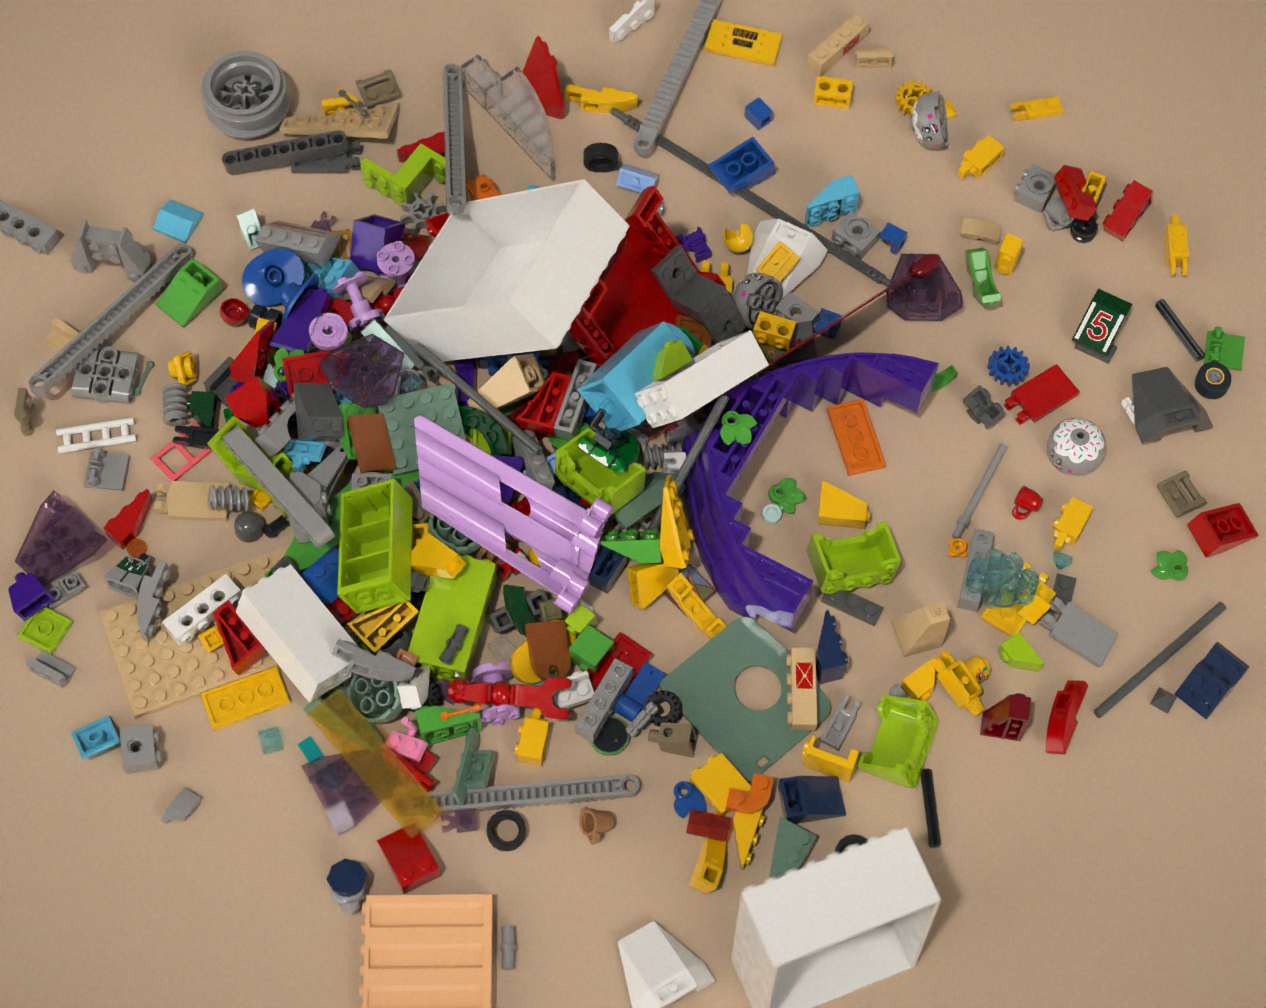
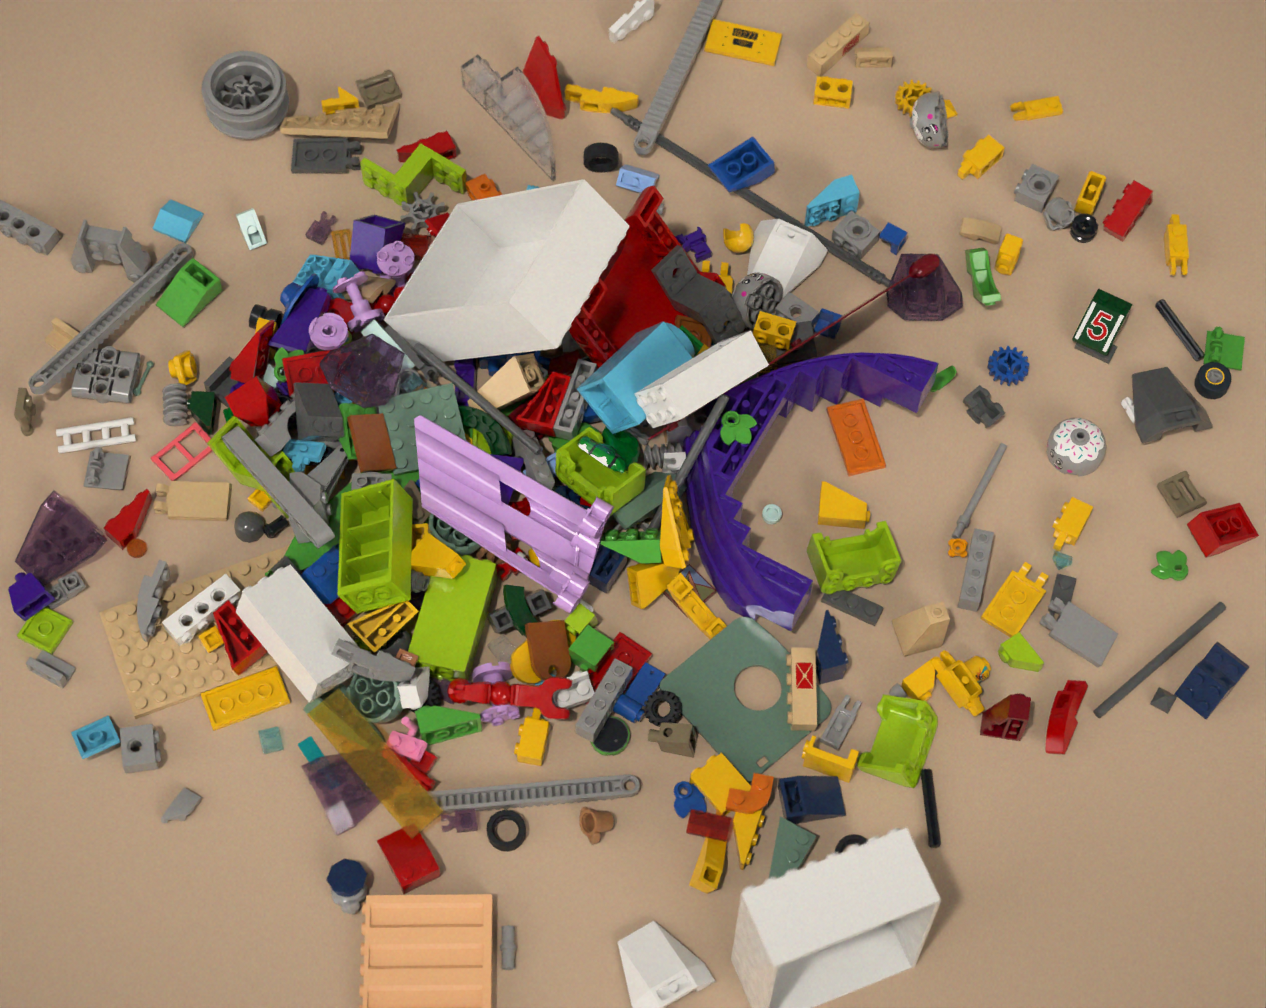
(128, 575): light grey torso -> none
(197, 436): black hinge -> none
(228, 497): light grey piece -> none
(233, 311): red hair -> none
(239, 160): dark grey beam -> none
(270, 274): blue hat -> none
(308, 243): light grey slope -> none
(342, 93): dark grey hinge -> none
(444, 715): orange hinge -> none
(453, 644): dark grey pin -> none
(454, 139): light grey gear -> none
(473, 769): sand green bracket -> none
(549, 610): olive tile -> none
(609, 437): black plate -> none
(642, 719): light grey axle -> none
(670, 359): lime slope -> none
(758, 113): blue panel -> none
(779, 262): yellow plate -> none
(788, 495): bright green plate -> none
(1003, 578): clear light blue piece -> none
(1028, 500): red piece -> none
(1039, 605): yellow slope -> none
(1042, 395): red tile -> none
(1077, 203): red arch -> none

